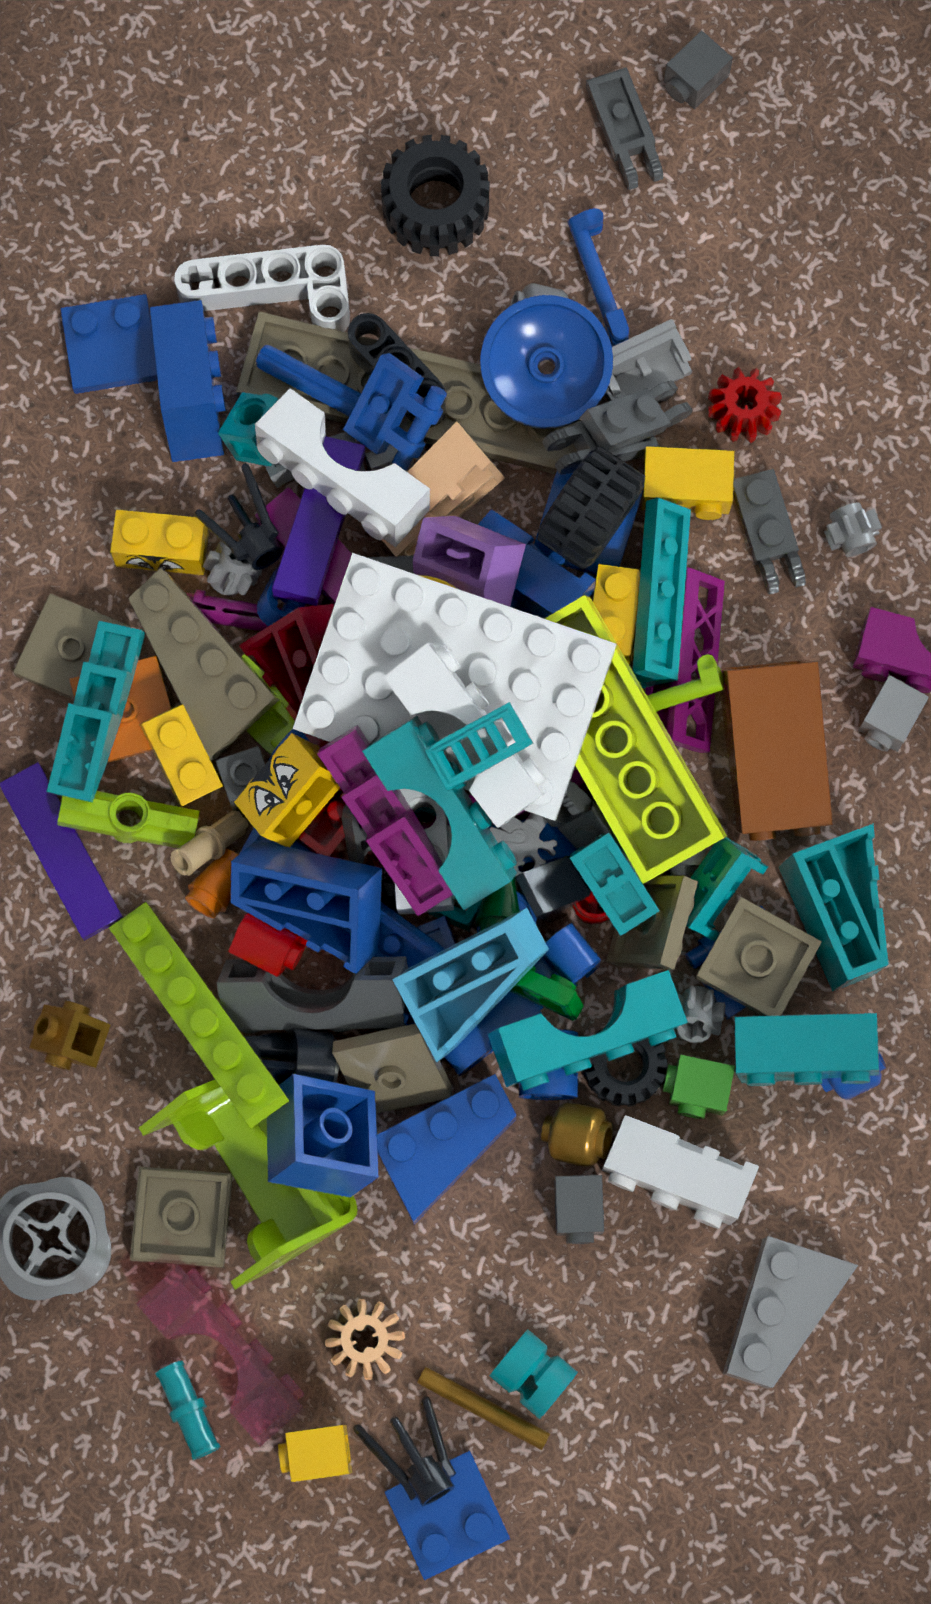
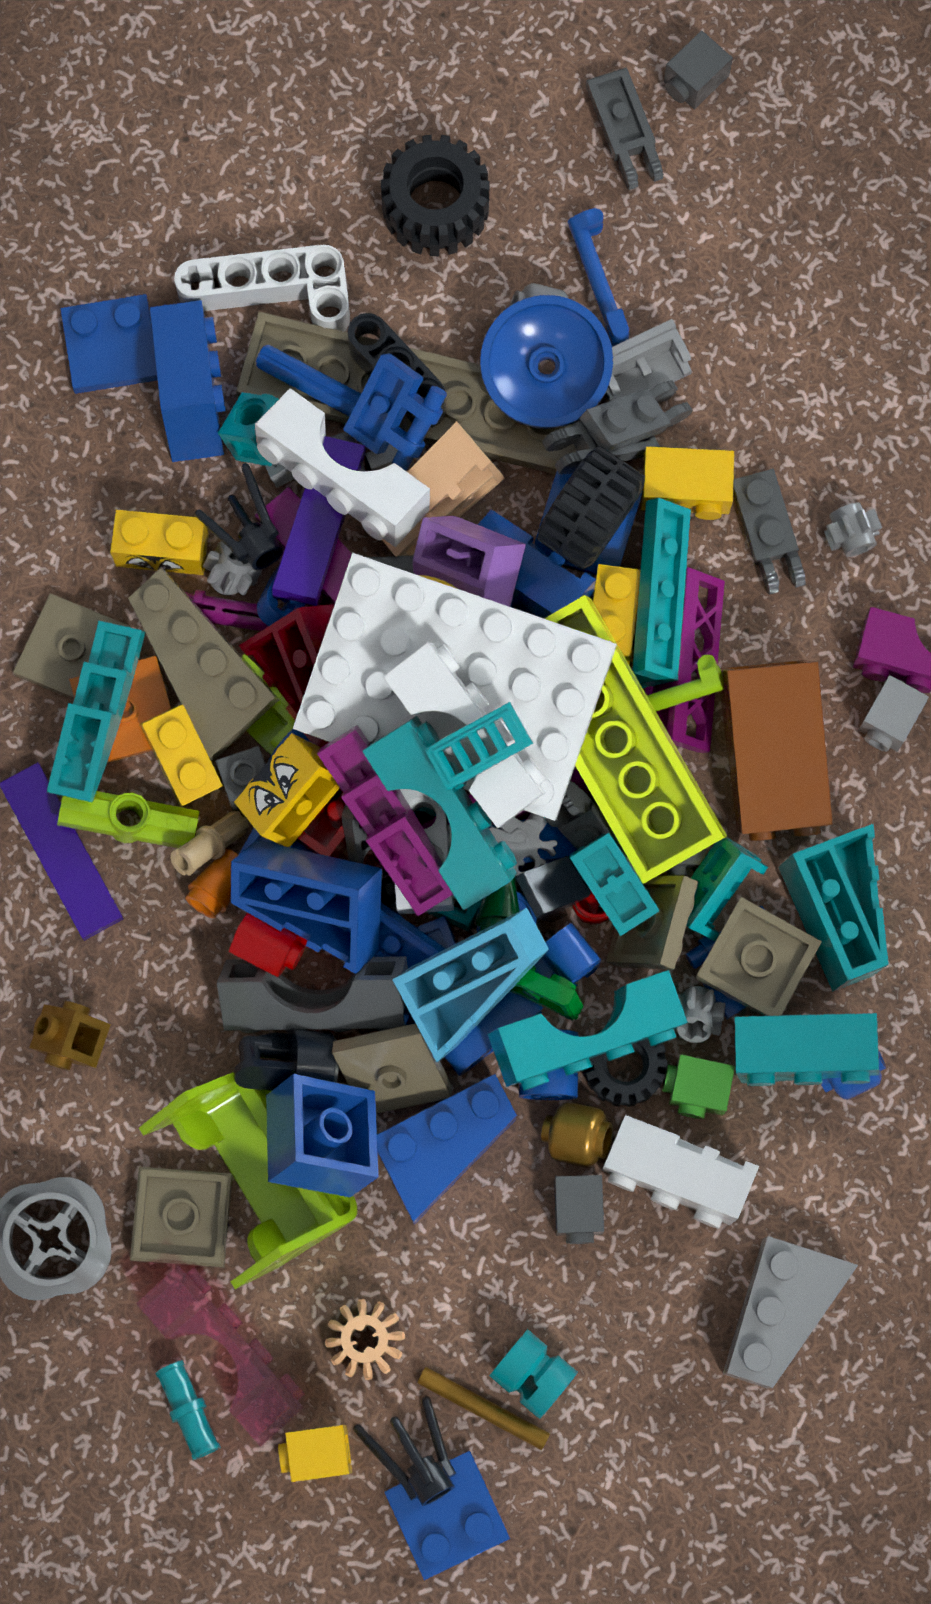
(199, 1015): lime plate -> none
(743, 420): red gear -> none

